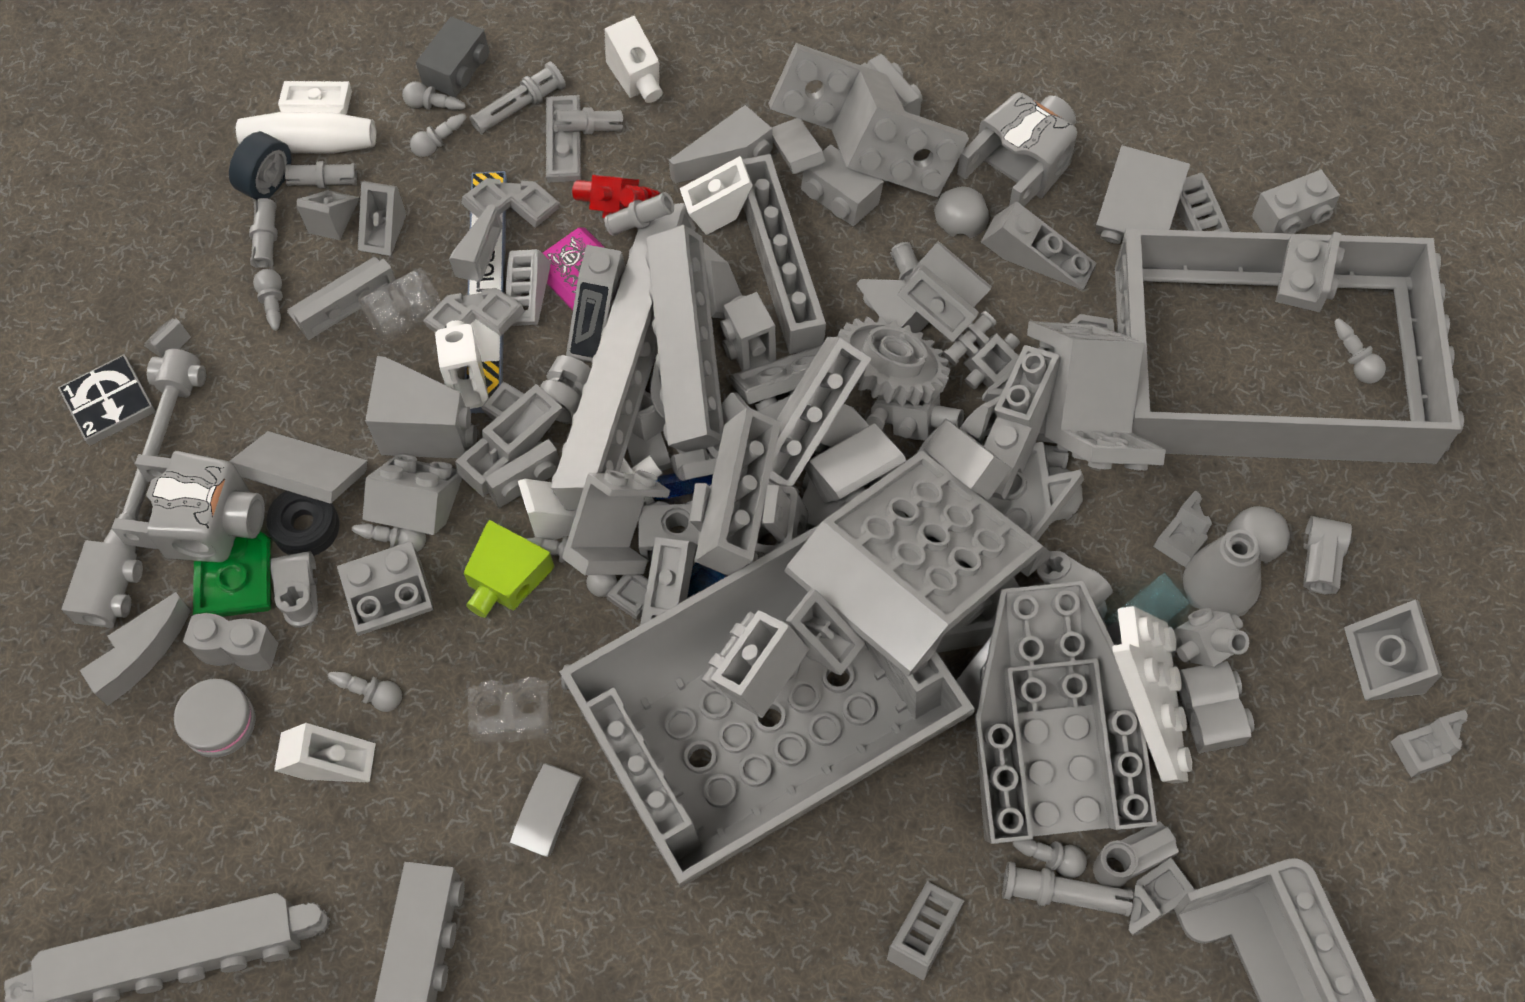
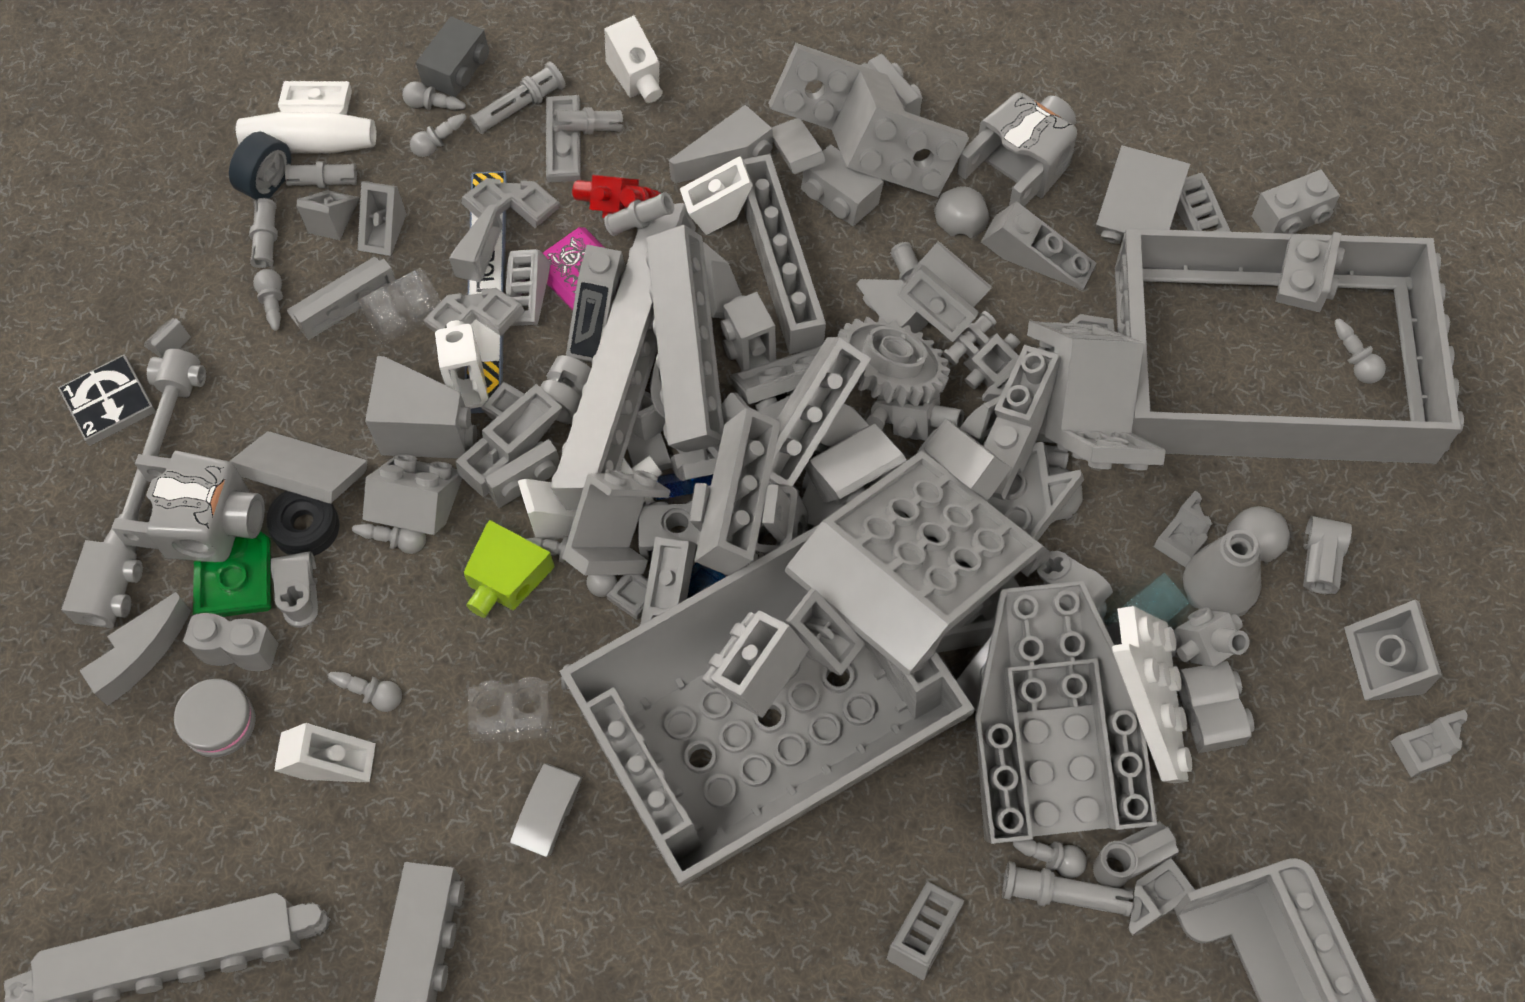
(385, 588): light grey slope -> none

